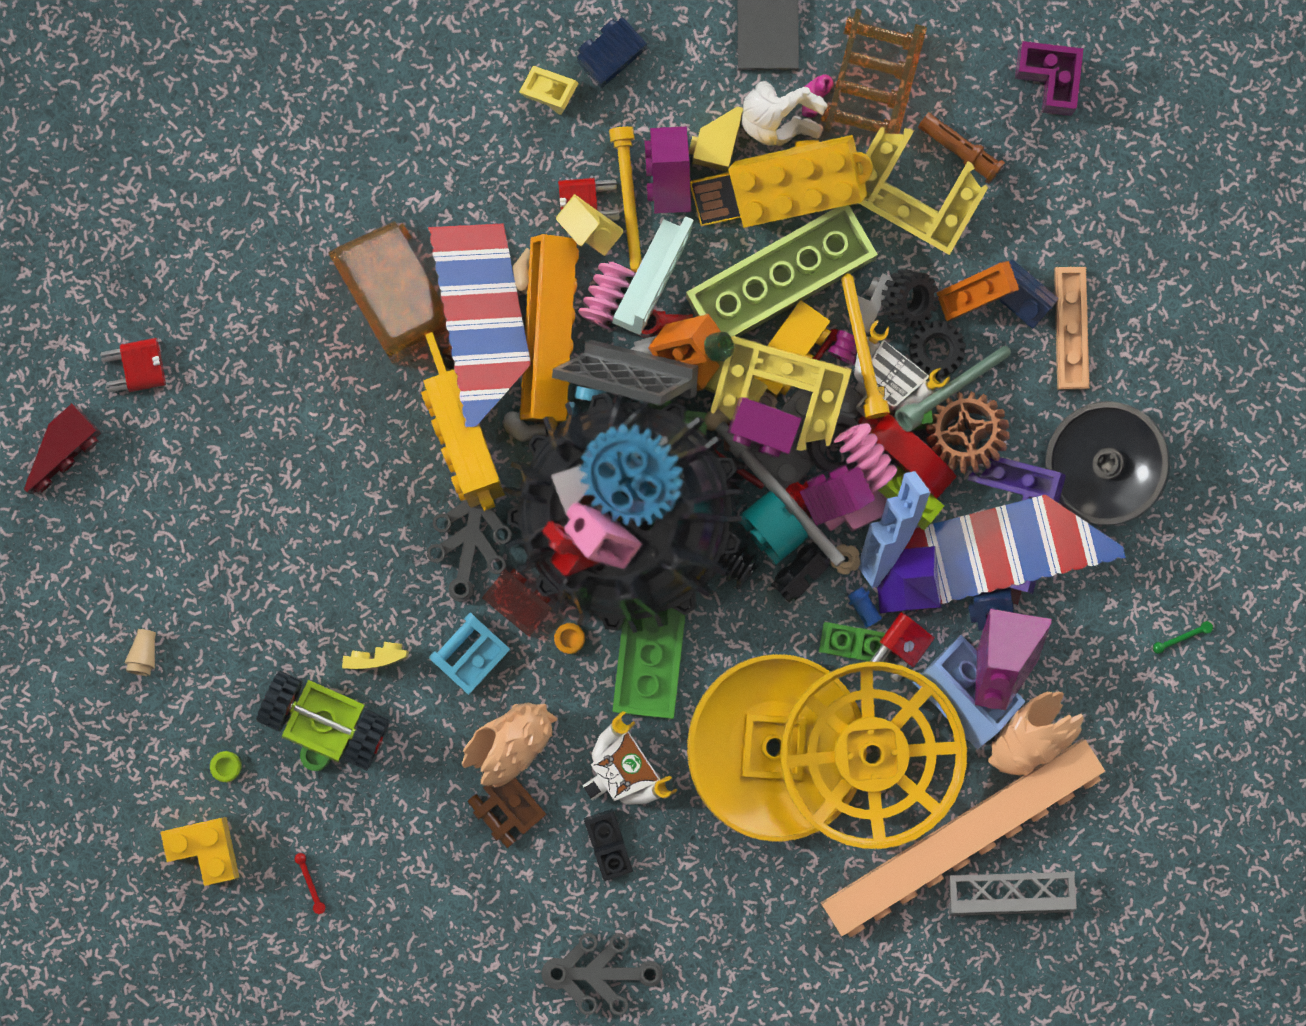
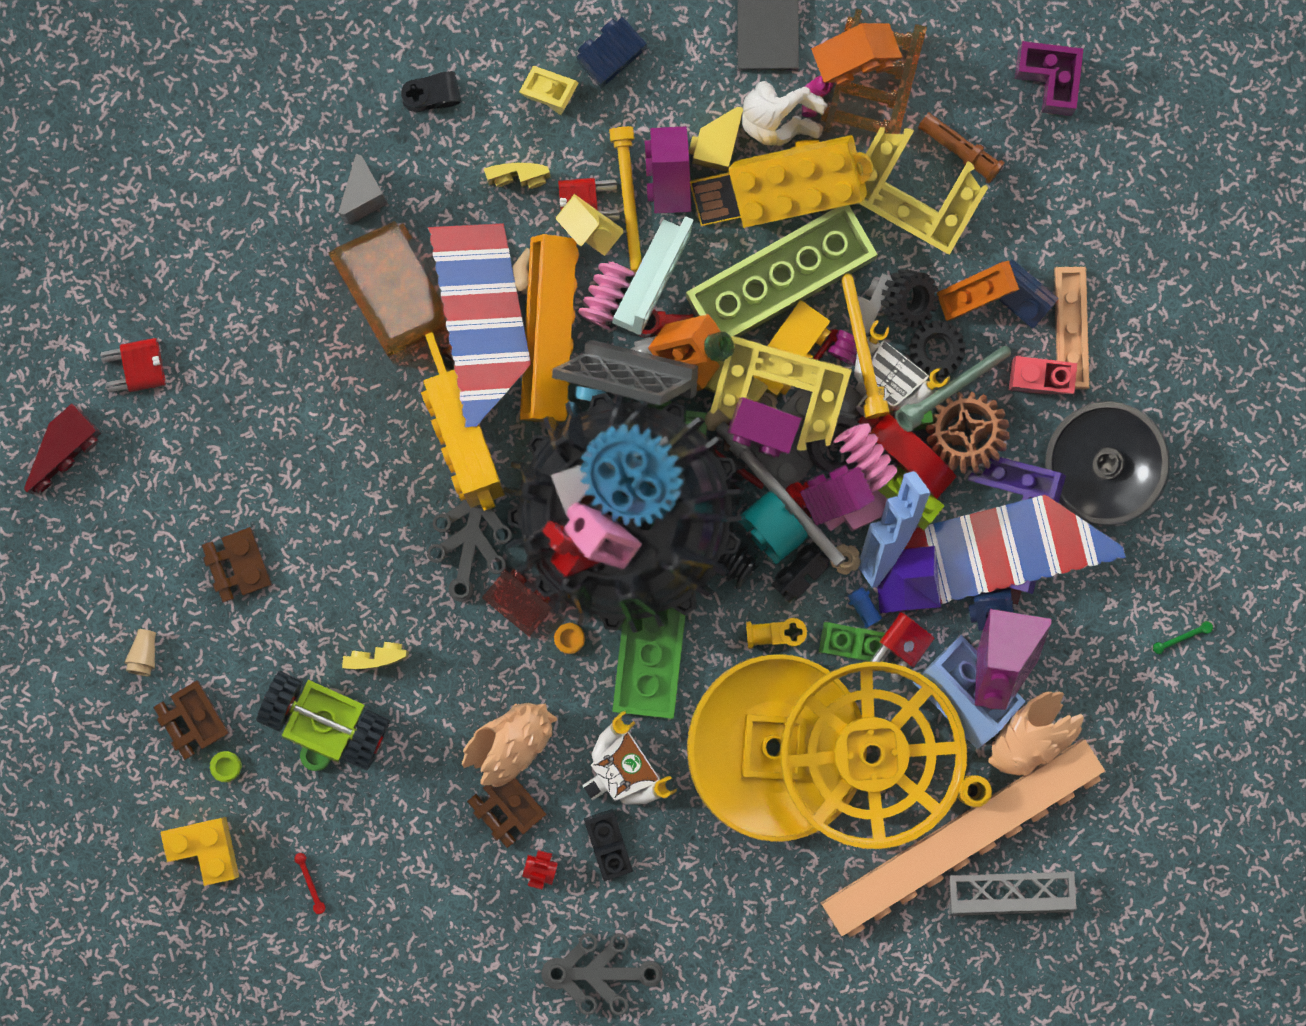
(199, 715): none -> reddish brown plate
(245, 560): none -> reddish brown plate
(361, 193): none -> light grey slope
(435, 92): none -> black piece
(478, 659): medium azure plate -> none
(519, 429): light grey arm -> none
(528, 173): none -> light yellow slope
(540, 869): none -> red gear
(774, 633): none -> yellow connector
(857, 50): none -> orange brick
(983, 791): none -> yellow head
(1042, 376): none -> coral slope

